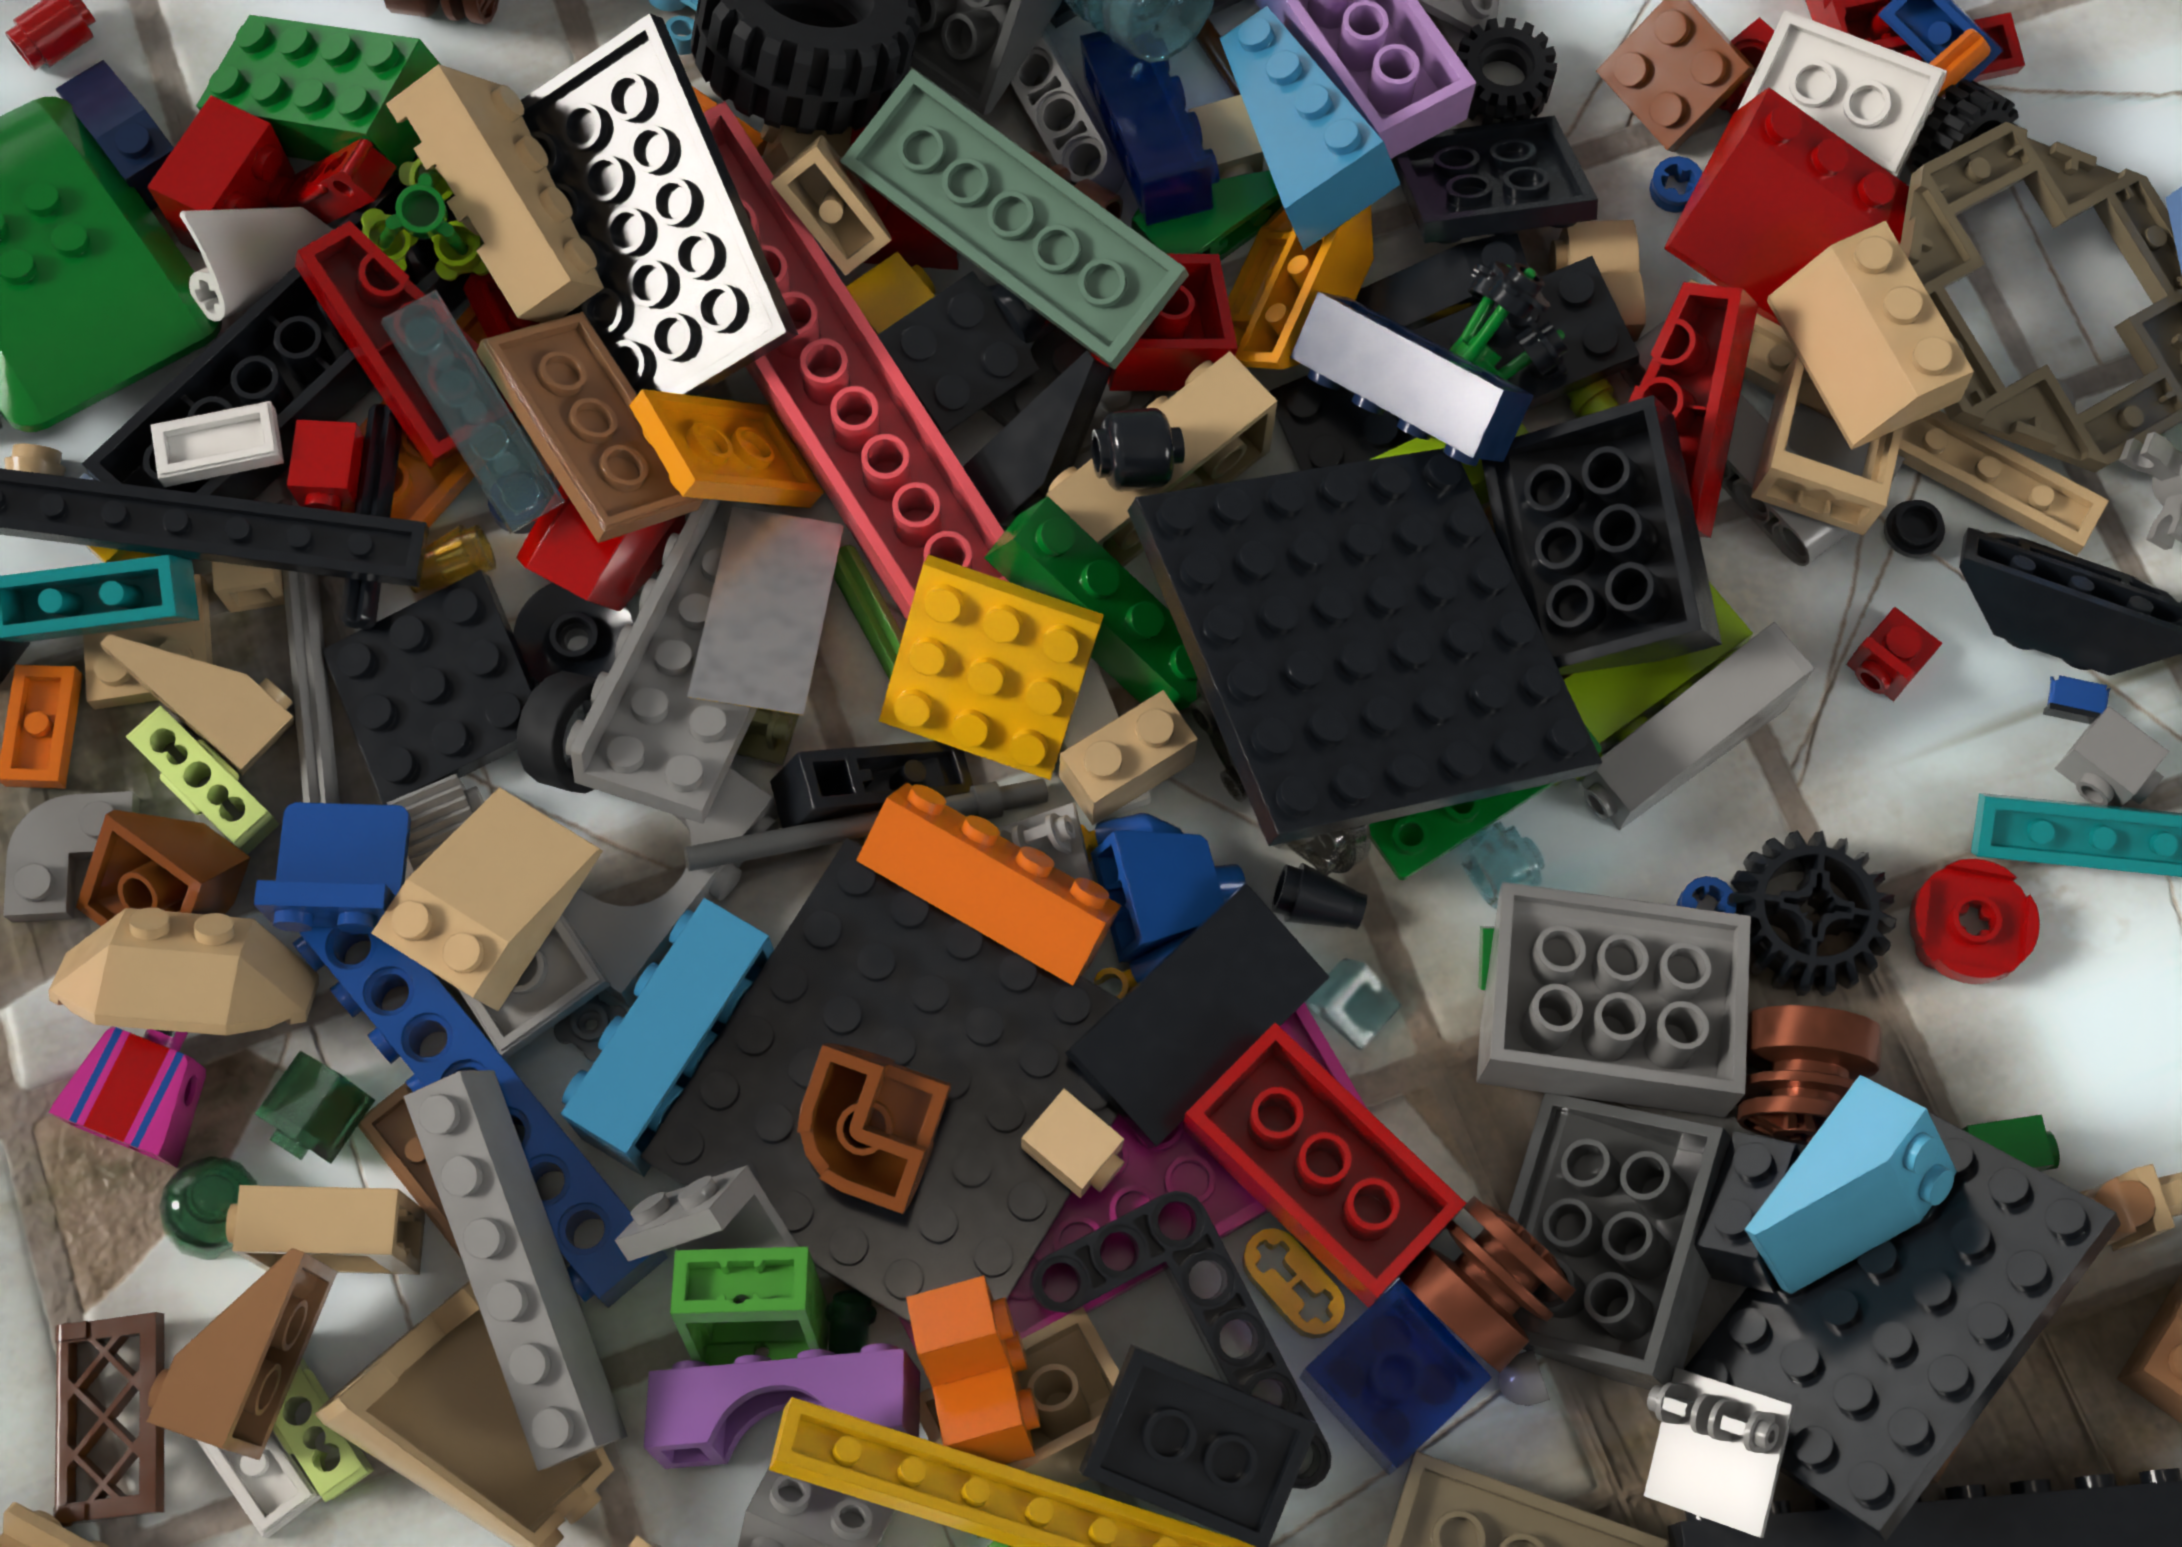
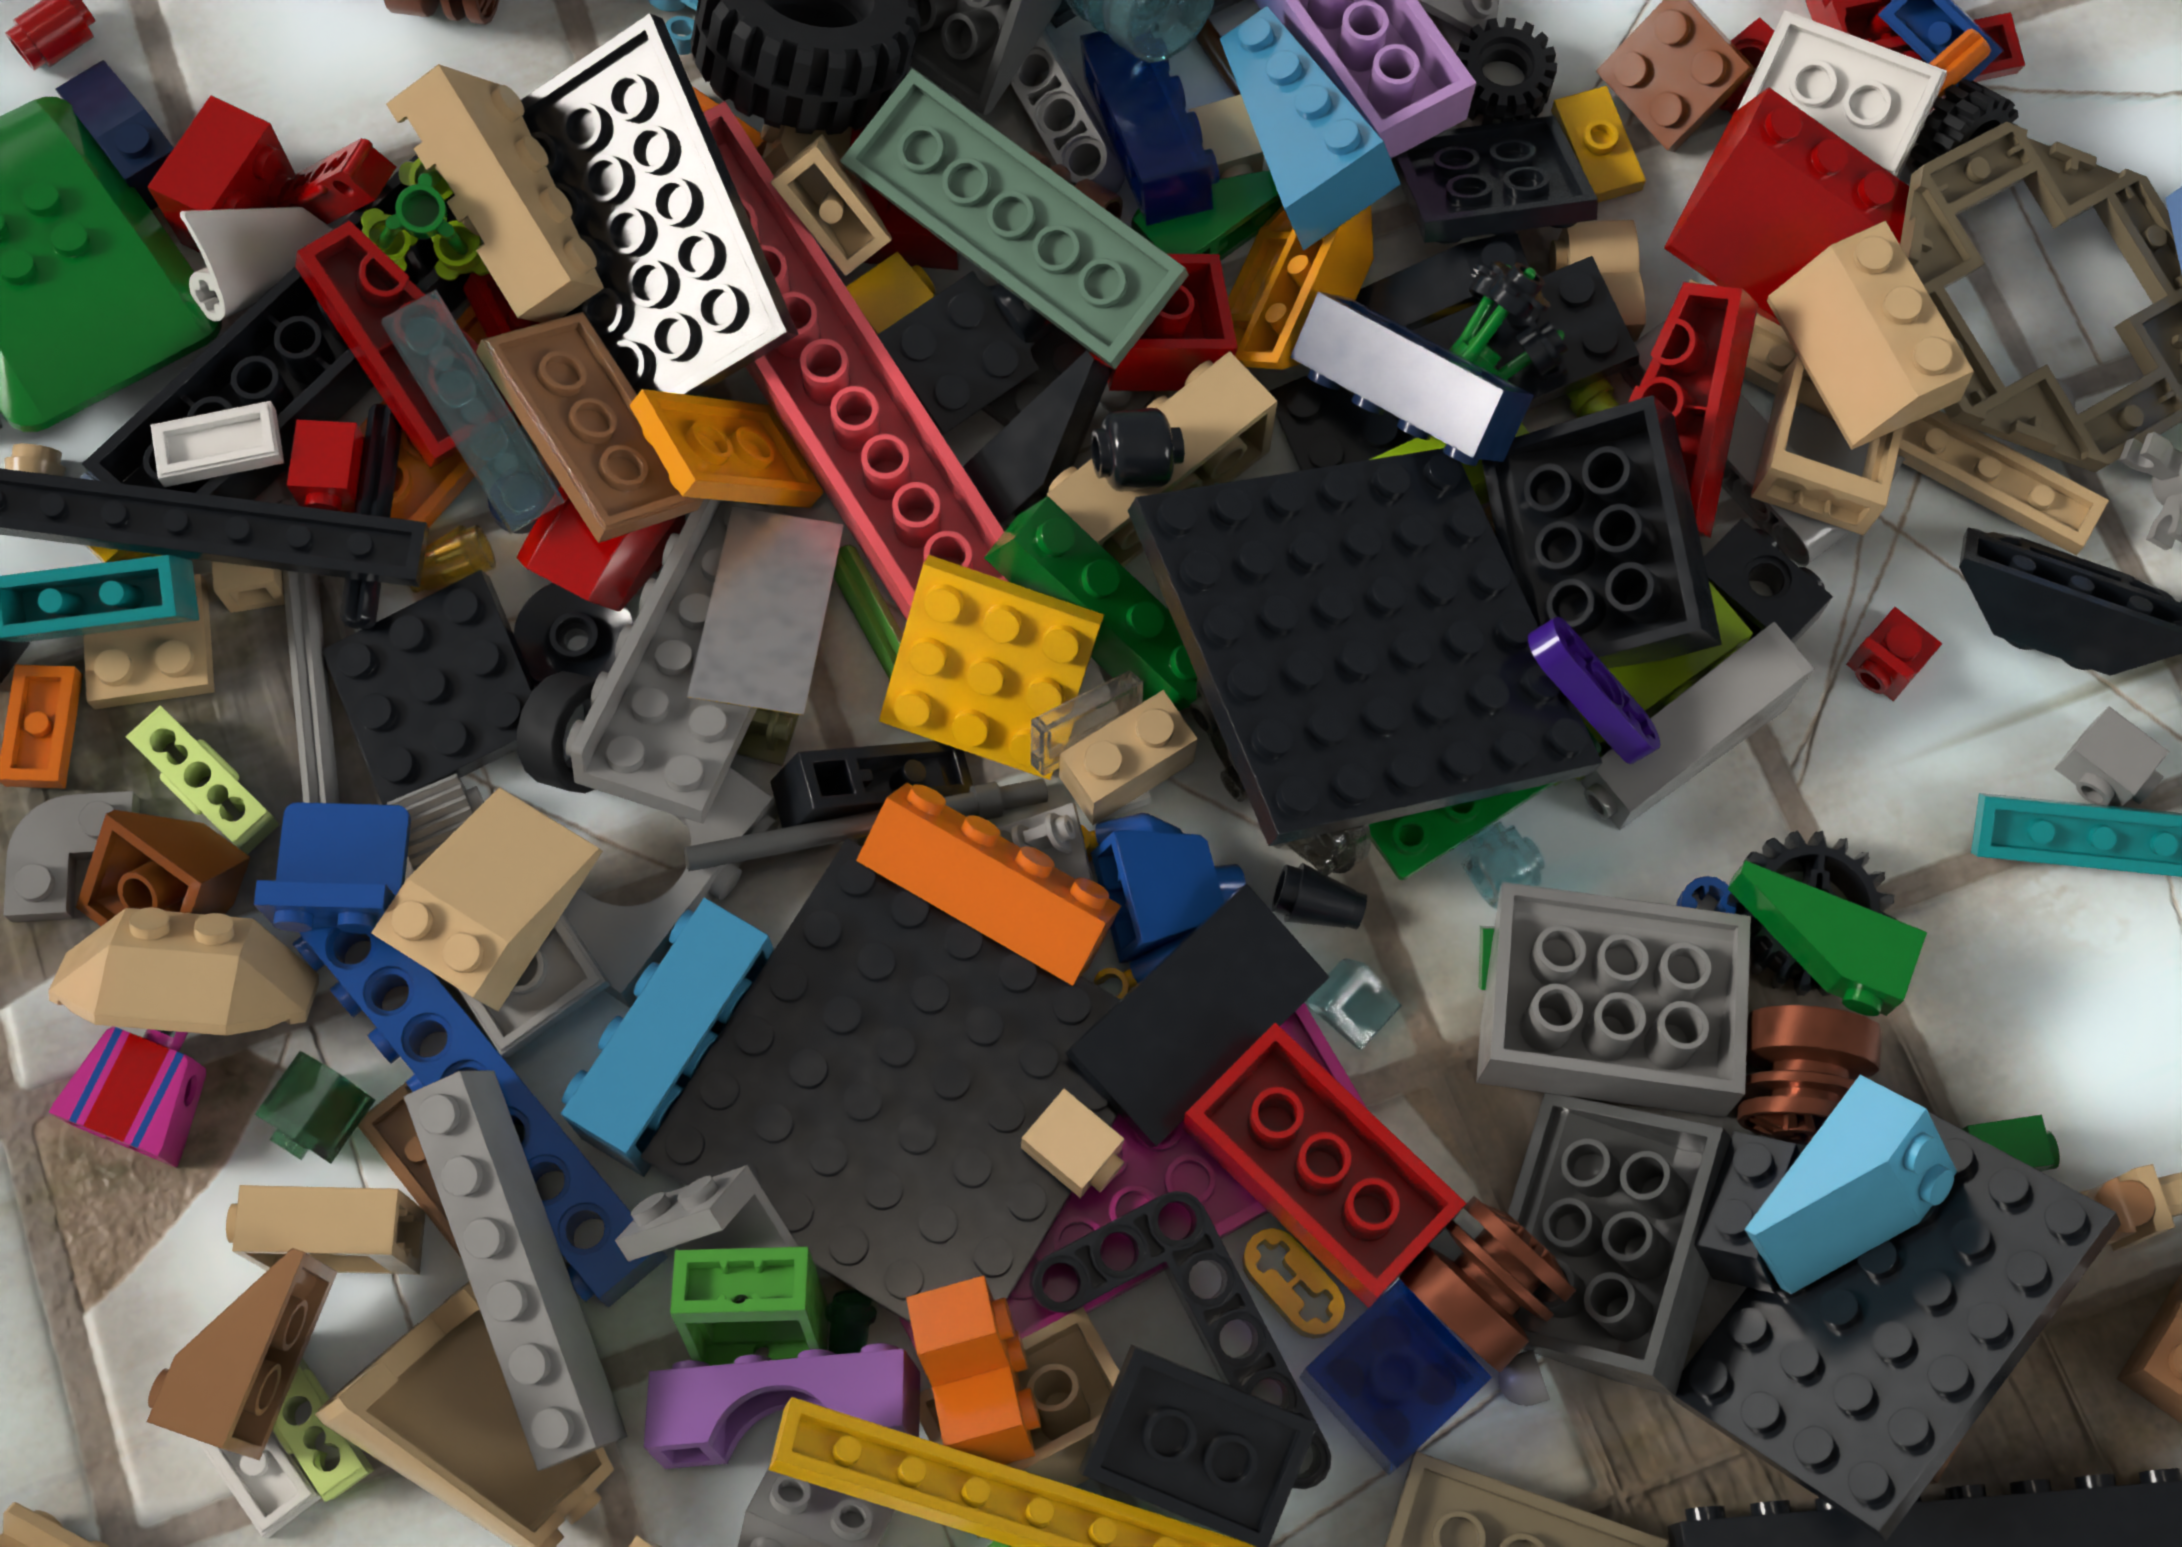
(147, 1446): reddish brown window -> none
(197, 1205): clear green hair -> none
(213, 701): tan slope -> none
(322, 85): green brick -> none
(574, 1031): dark grey plate -> none
(870, 1124): dark orange brick -> none
(1081, 717): none -> clear tile
(1593, 690): none -> dark purple beam
(1600, 143): none -> yellow plate
(1683, 170): blue bush -> none
(1717, 1450): hinge -> none
(1754, 555): none -> black brick
(1839, 943): none -> green slope
(1914, 528): black plate -> none
(2001, 902): red plate -> none
(2076, 699): blue piece -> none

